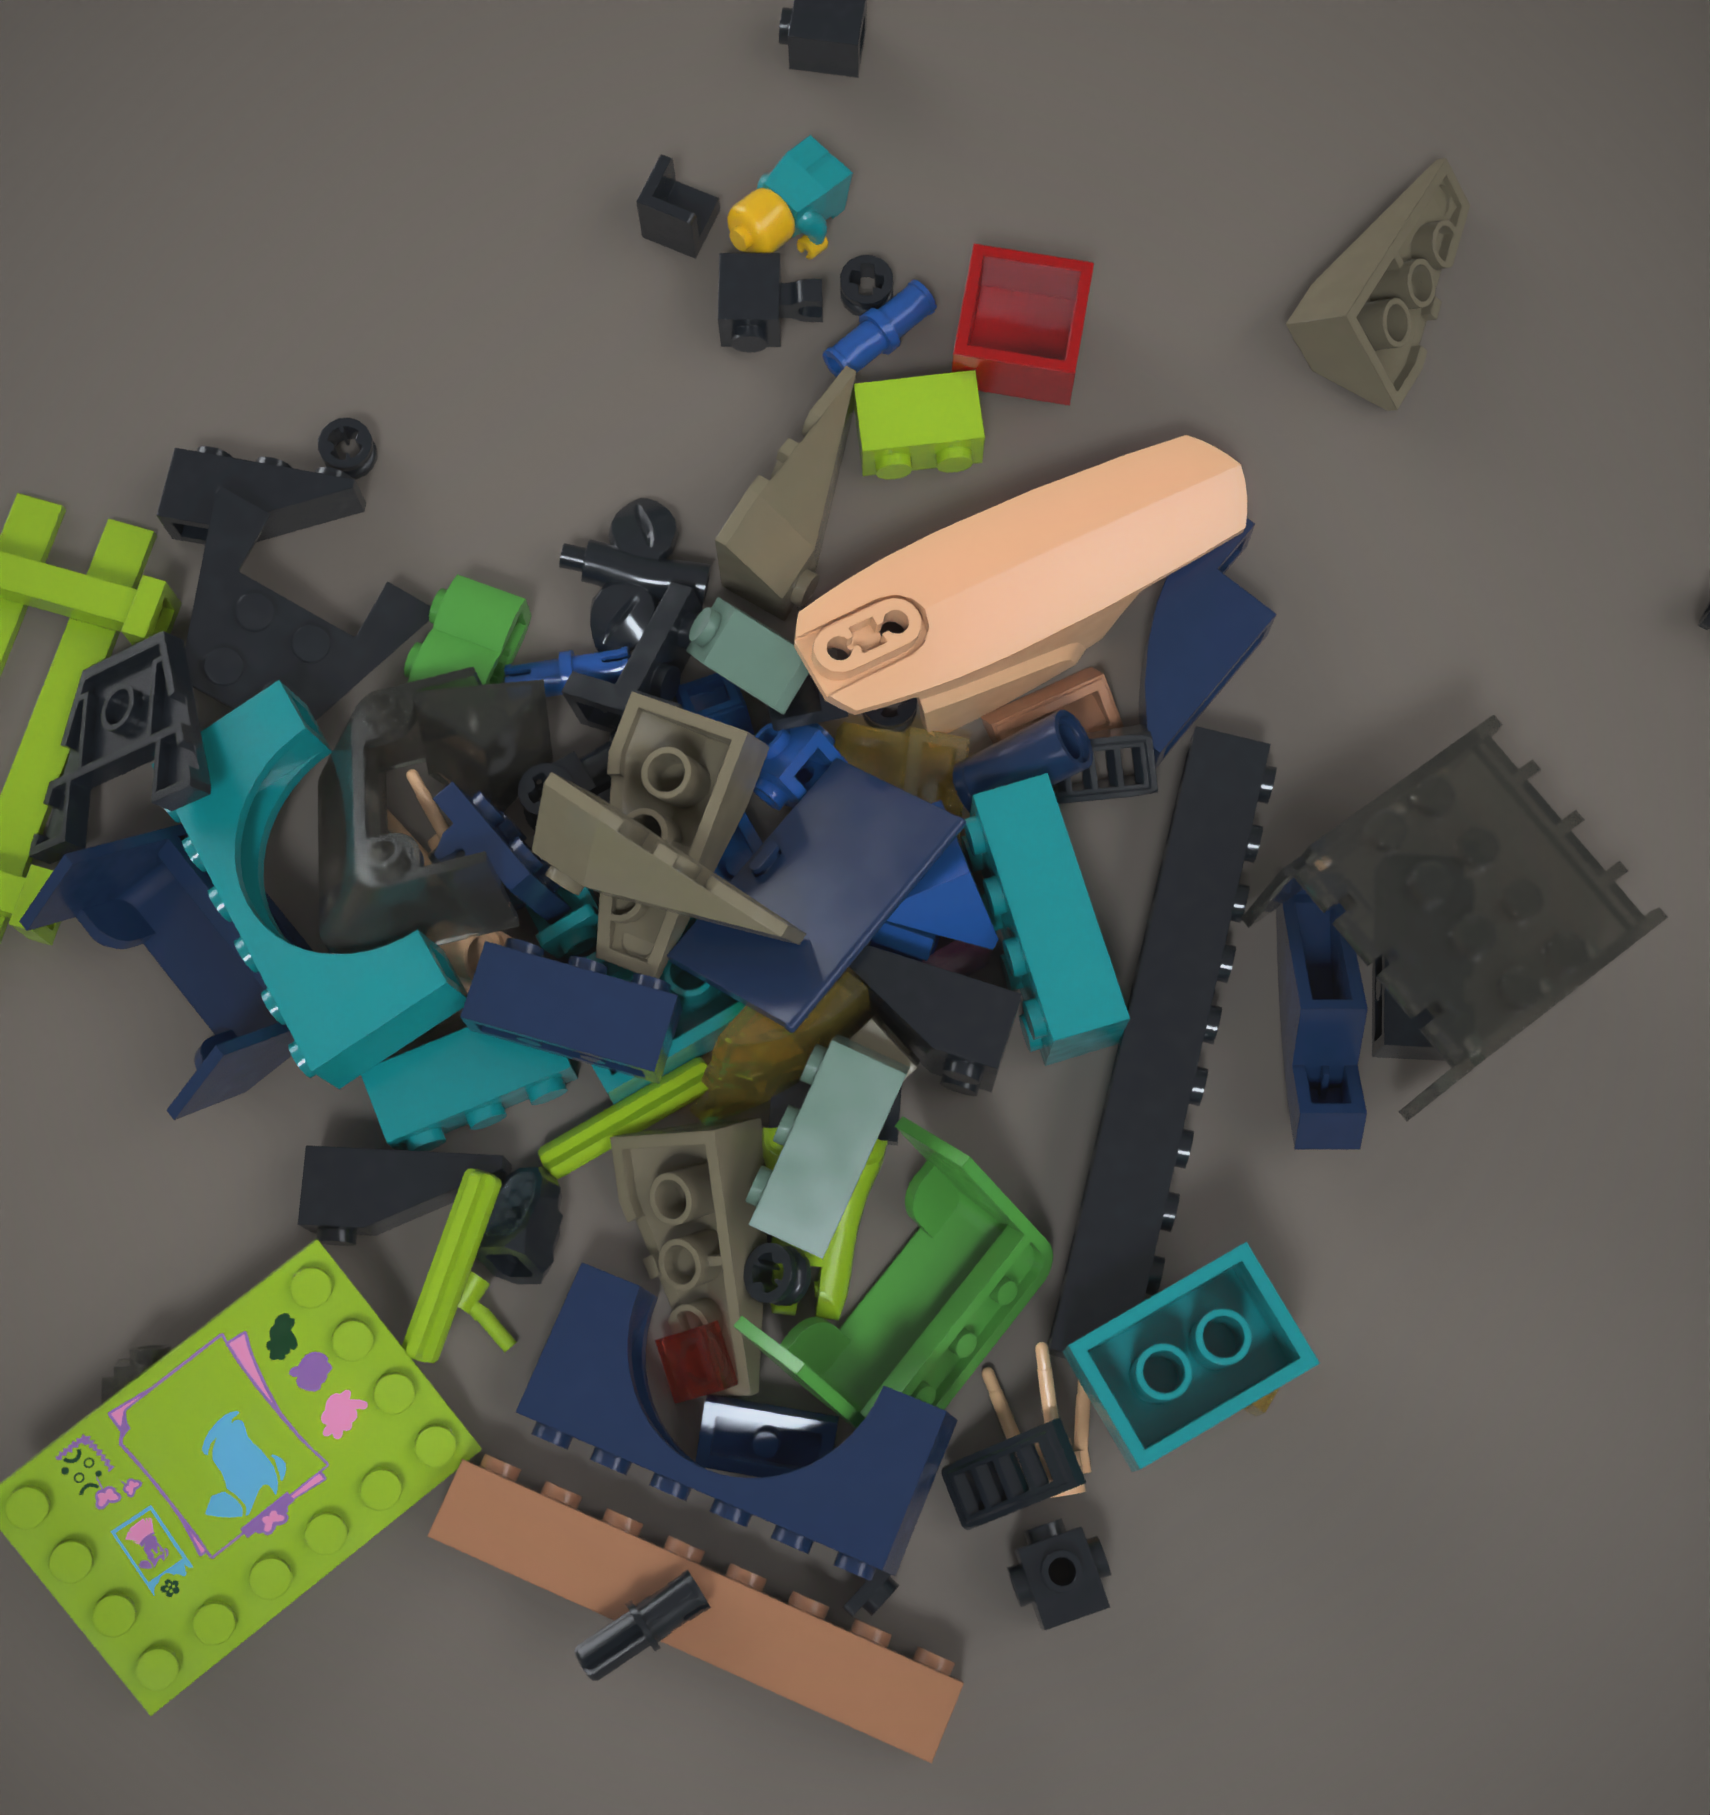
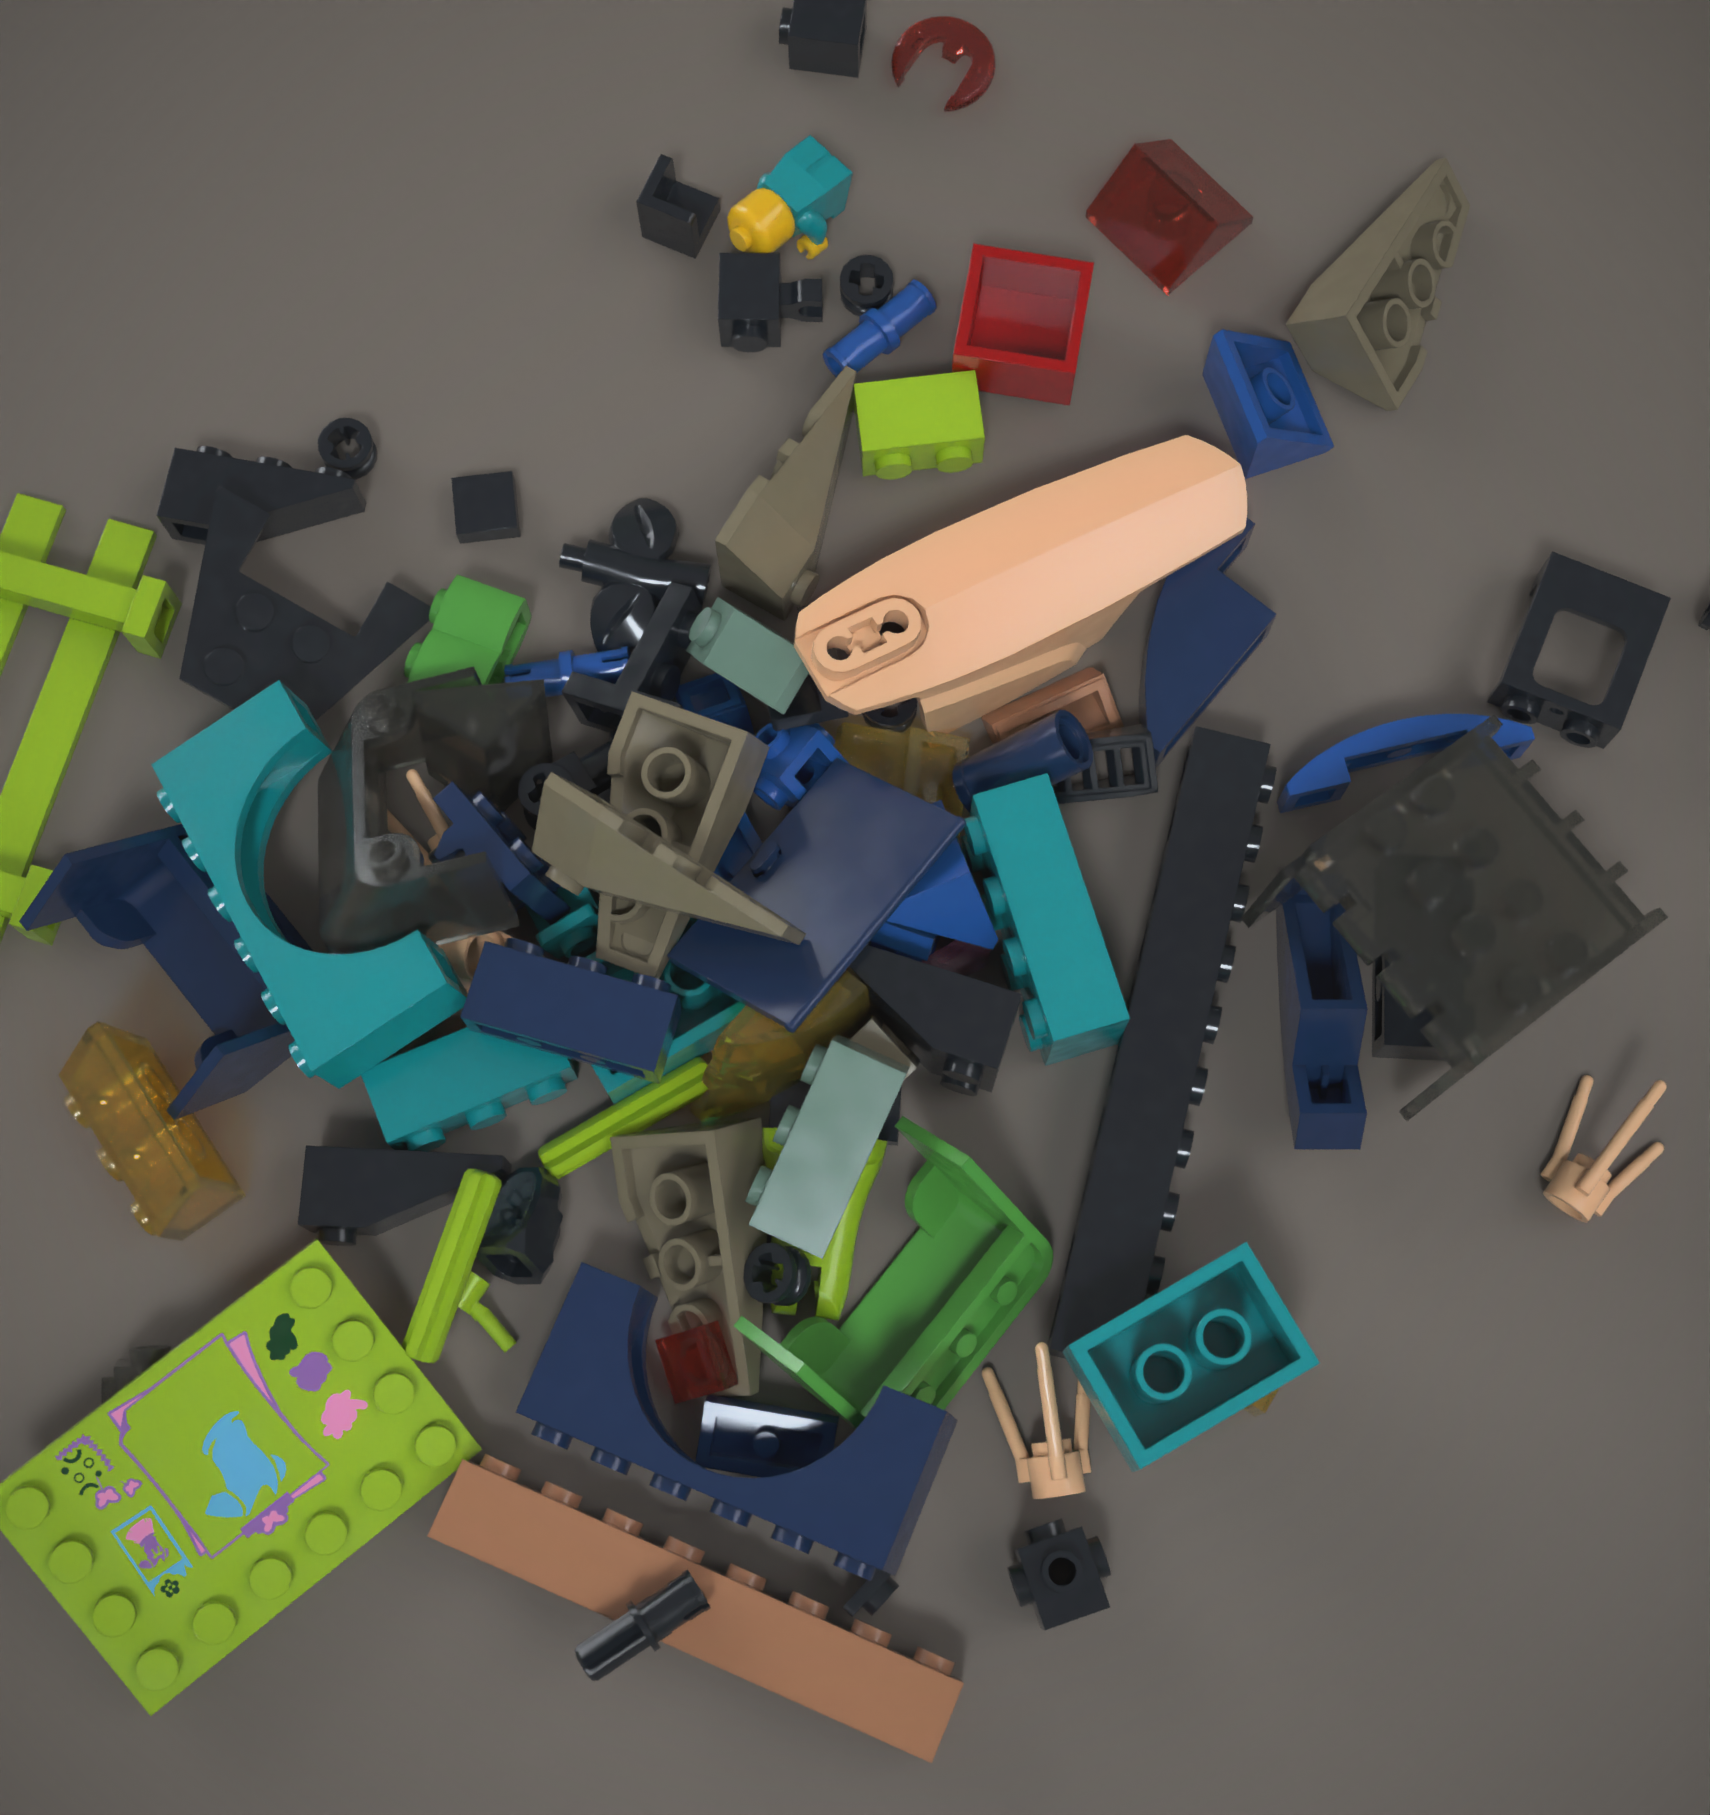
(121, 718): black wing -> none
(166, 1163): none -> clear yellow slope
(485, 507): none -> black tile
(959, 40): none -> clear red head
(978, 1489): black slope -> none
(1166, 213): none -> clear red slope
(1263, 402): none -> blue slope
(1328, 773): none -> blue slope
(1581, 1184): none -> light nougat plant
(1599, 597): none -> black window

